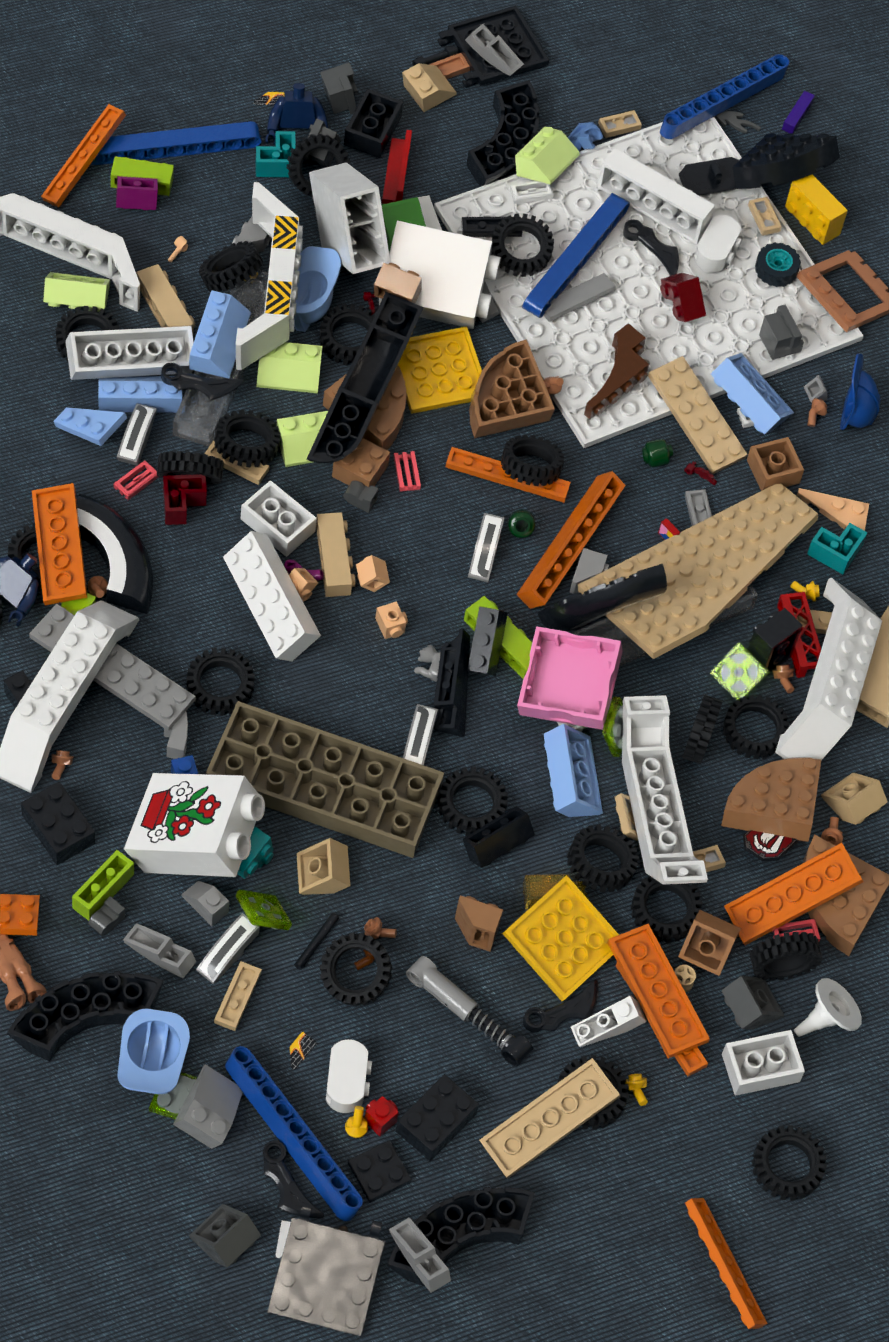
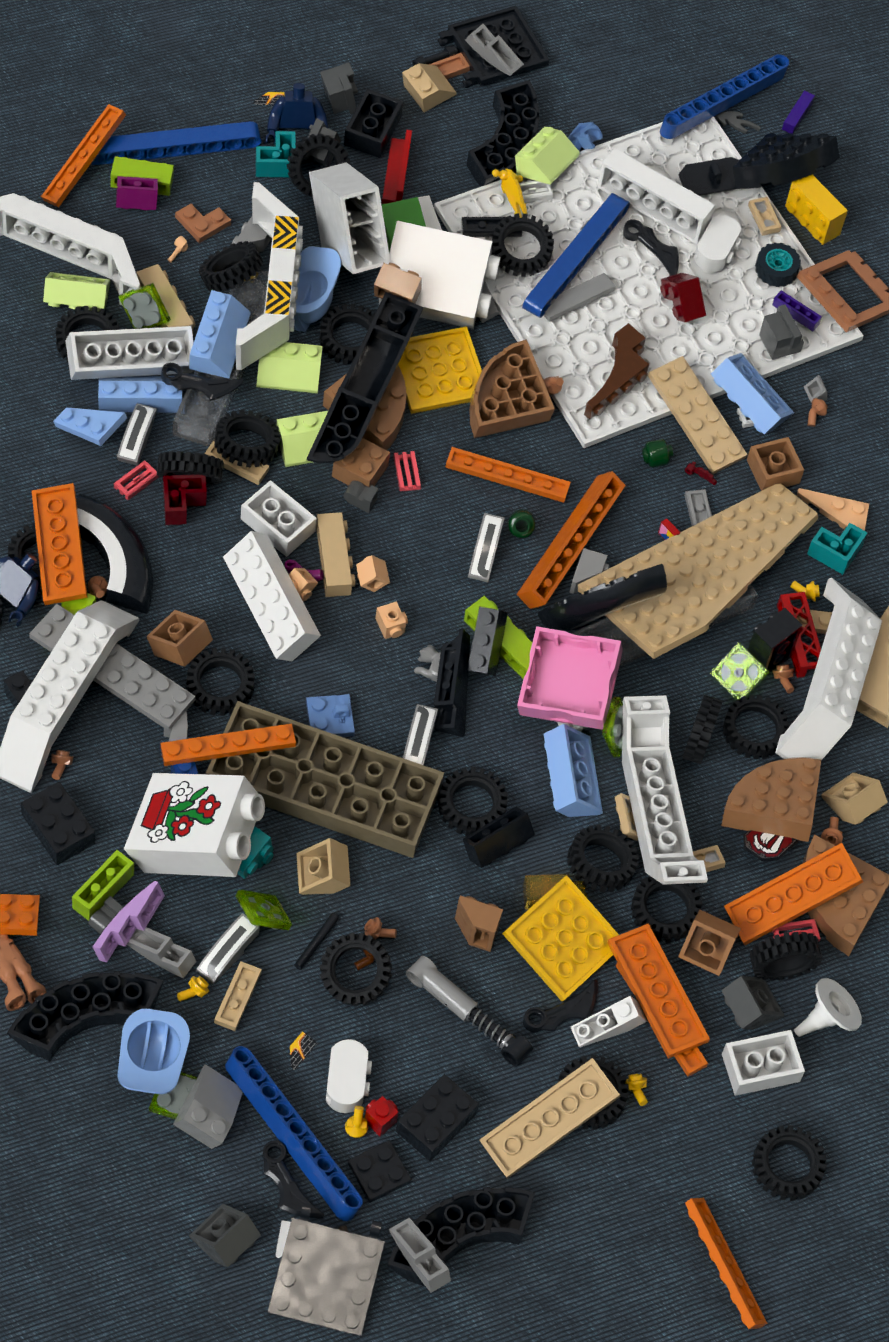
(132, 917): none -> lavender slope
(144, 307): none -> light grey piece
(179, 638): none -> medium nougat brick
(198, 987): none -> yellow plate
(202, 226): none -> nougat plate
(207, 901): light grey slope -> none
(228, 744): none -> orange plate
(331, 714): none -> medium blue hinge
(367, 296): dark red piece -> none
(511, 187): none -> yellow piece
(528, 472): black tyre -> none
(620, 124): tan piece -> none
(687, 975): tan wheel -> none
(798, 311): none -> dark purple piece
(861, 400): blue piece -> none

